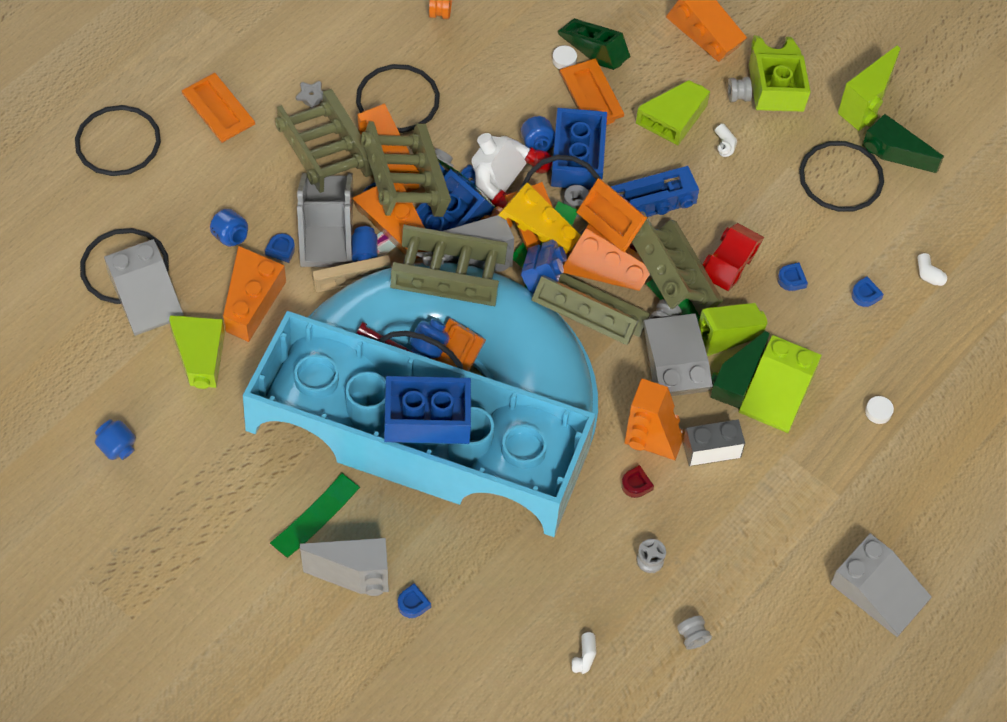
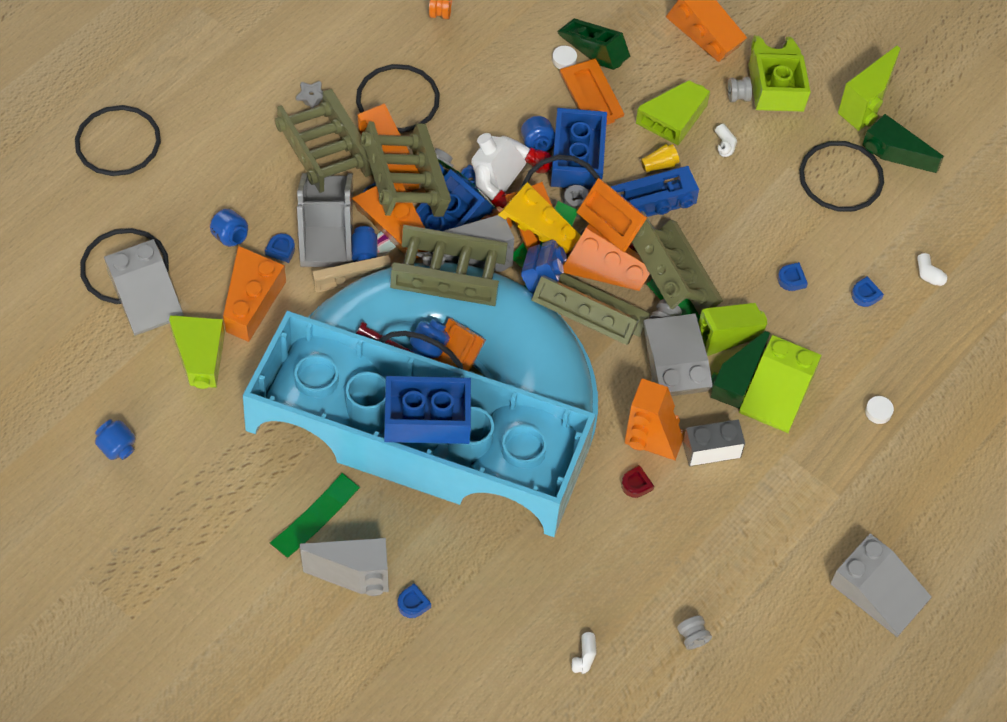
(218, 107): orange piece -> none
(651, 549): light grey wheel -> none
(661, 158): none -> yellow cone
(728, 261): red brick -> none

